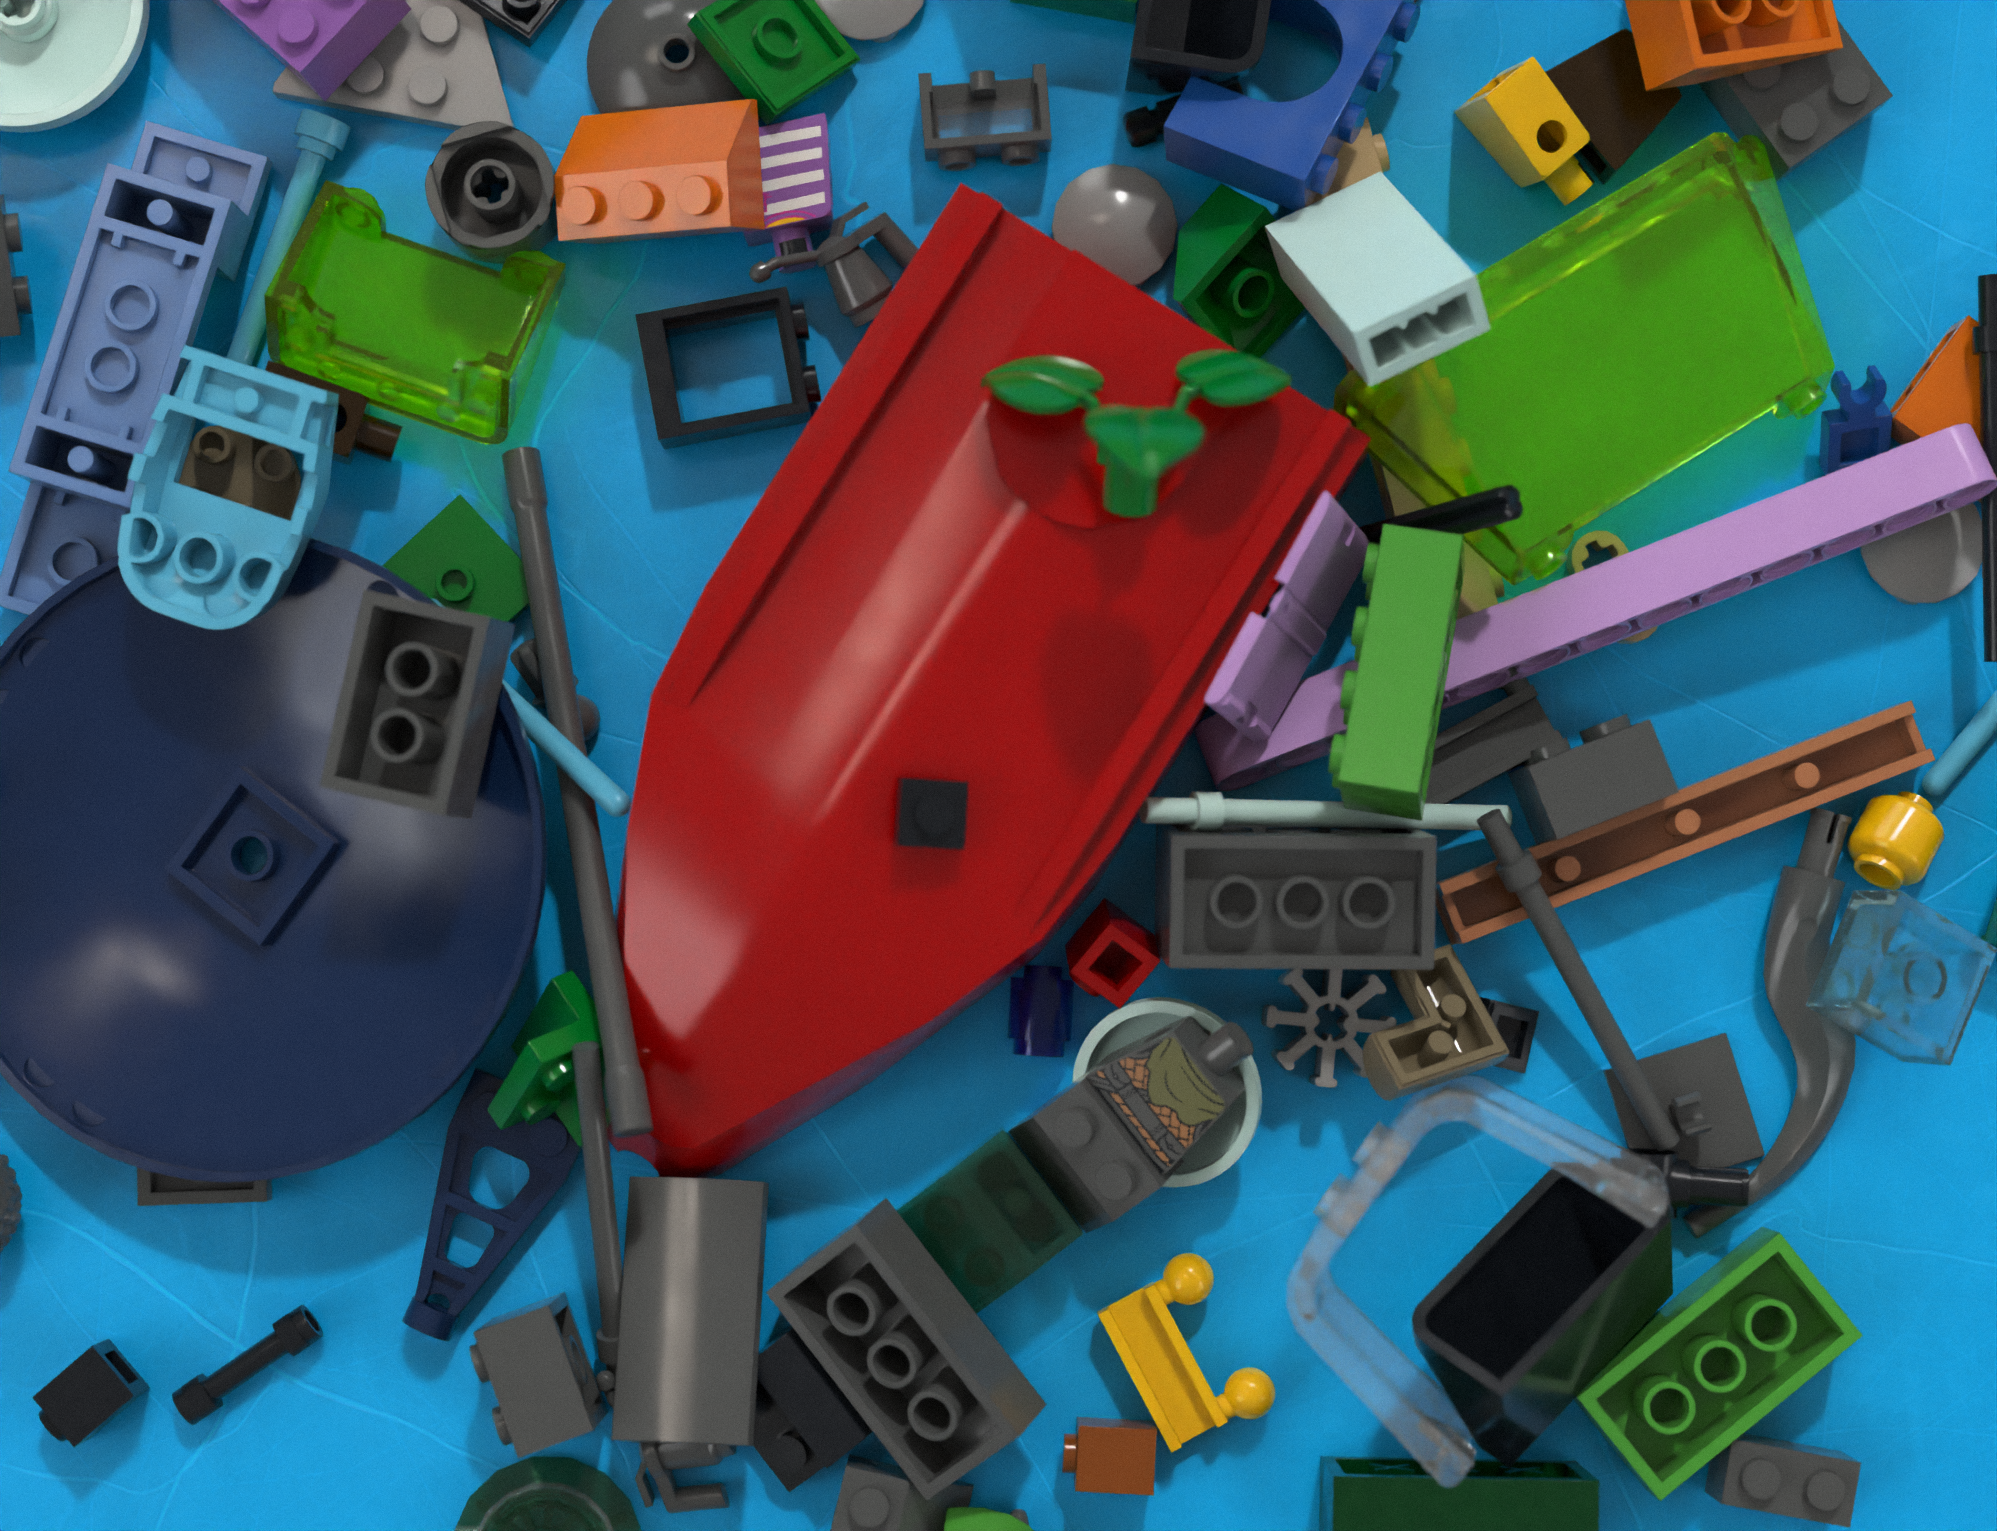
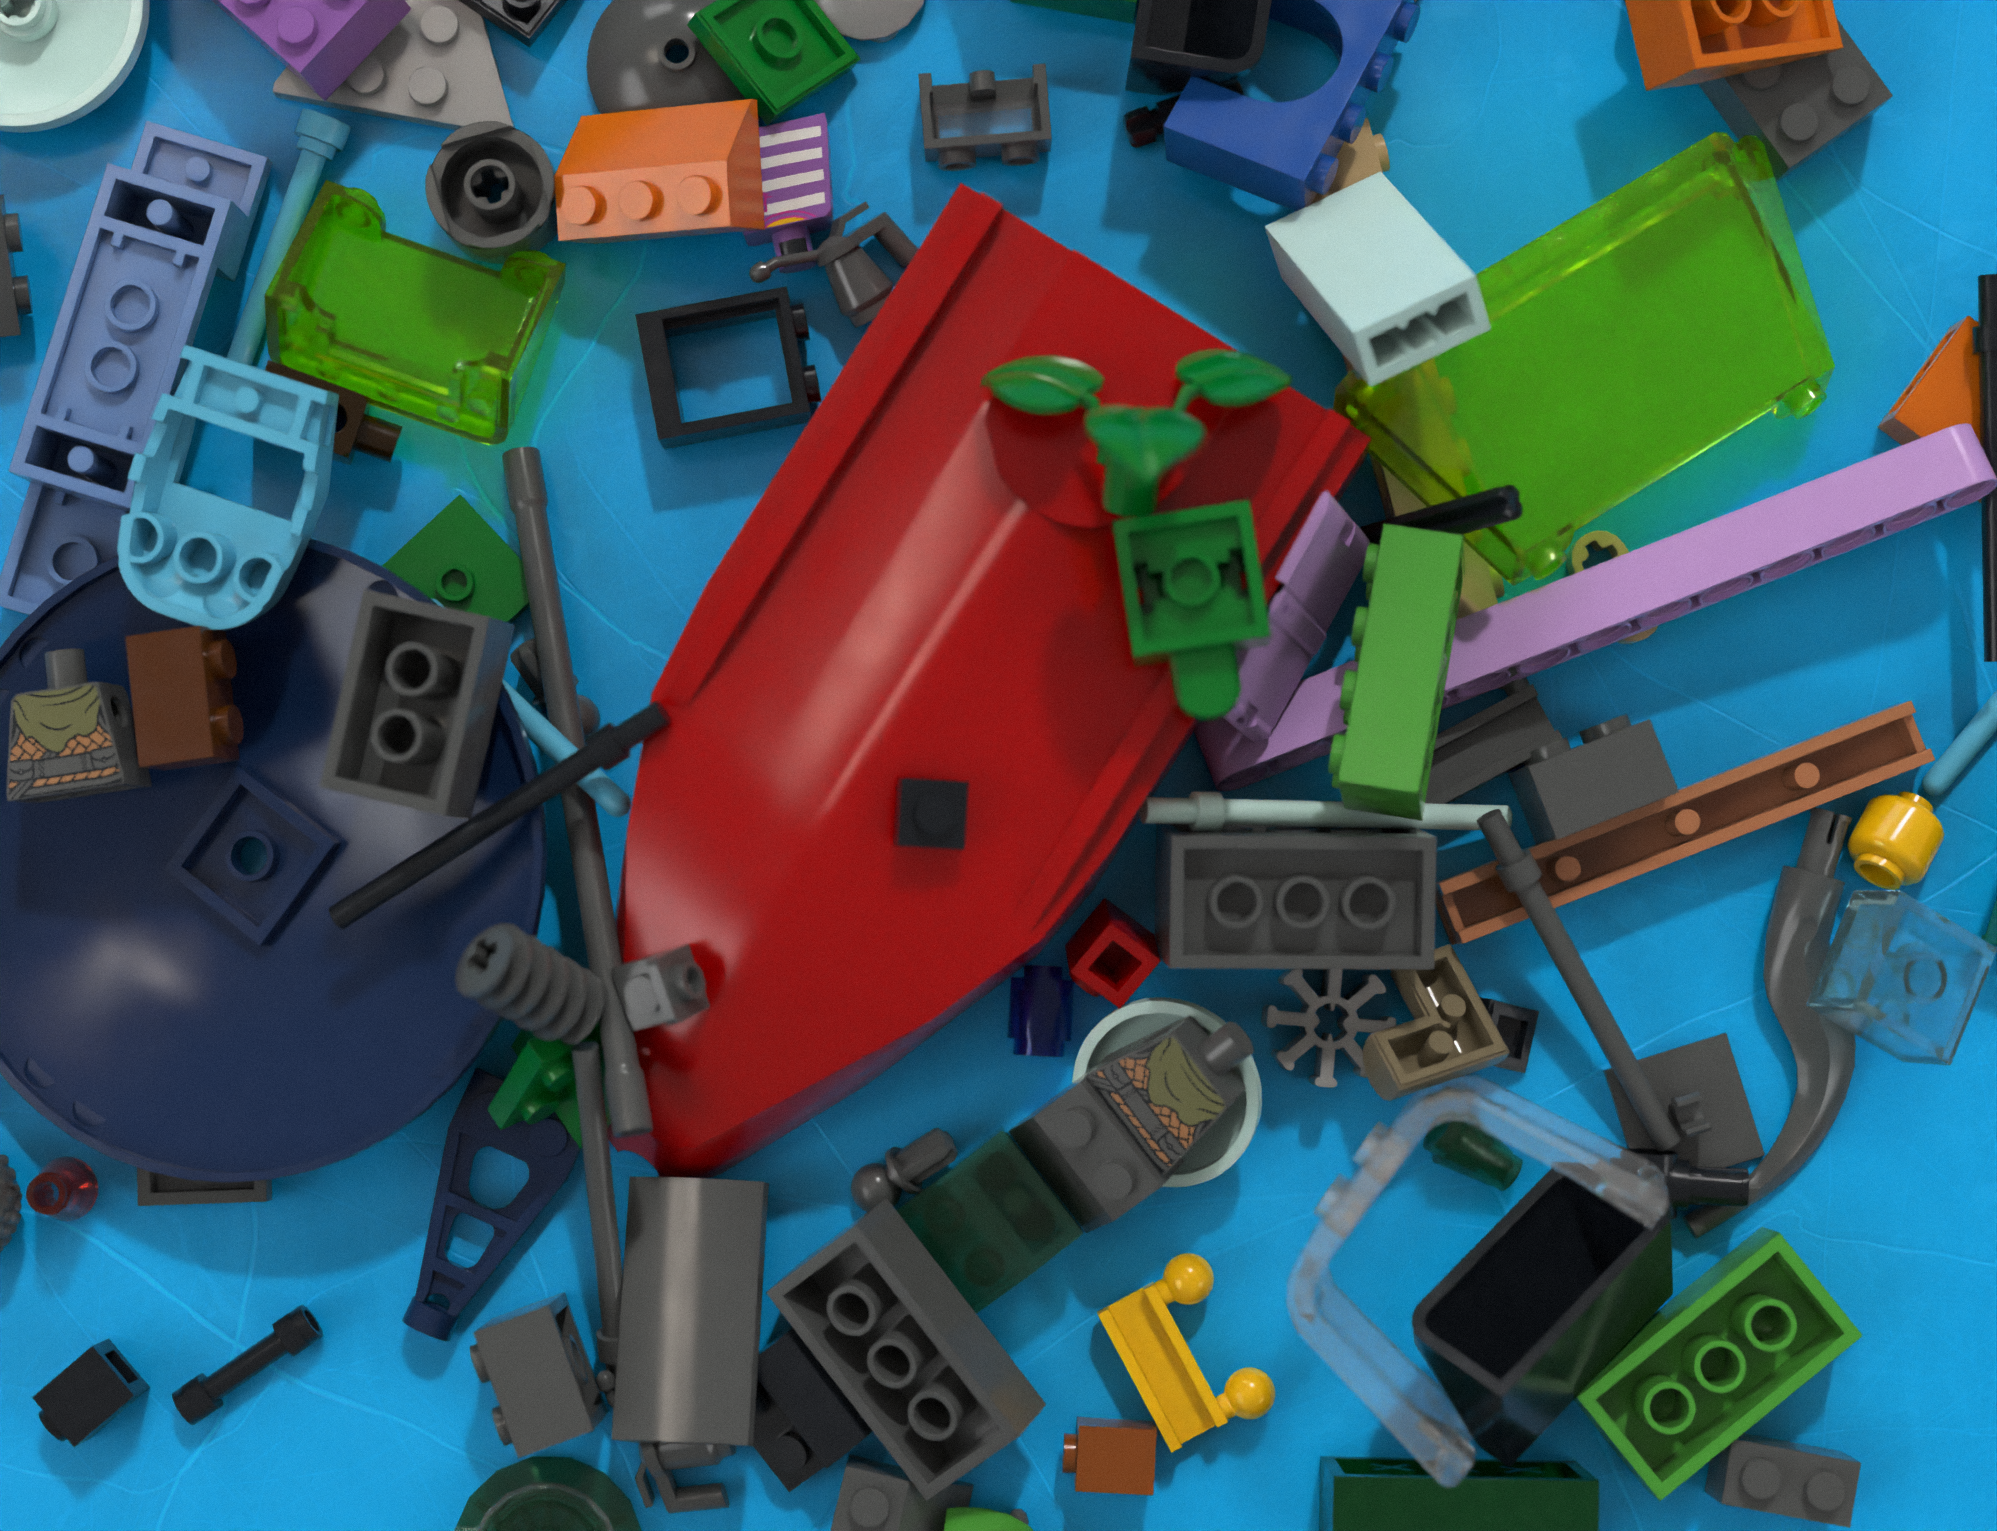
(71, 737): none -> torso
(76, 1189): none -> cone
(183, 698): none -> reddish brown brick
(243, 470): dark tan dish -> none
(530, 984): none -> dark grey piece
(603, 750): none -> black bar
(661, 988): none -> dark grey bracket
(903, 1169): none -> dark grey axle
(1117, 221): light grey dish -> none
(1194, 599): none -> green brick
(1230, 274): green slope -> none
(1473, 1153): none -> clear green cone
(1514, 113): yellow torso -> none
(1611, 101): dark brown torso -> none
(1859, 426): blue plate -> none
(1928, 558): light grey dish -> none

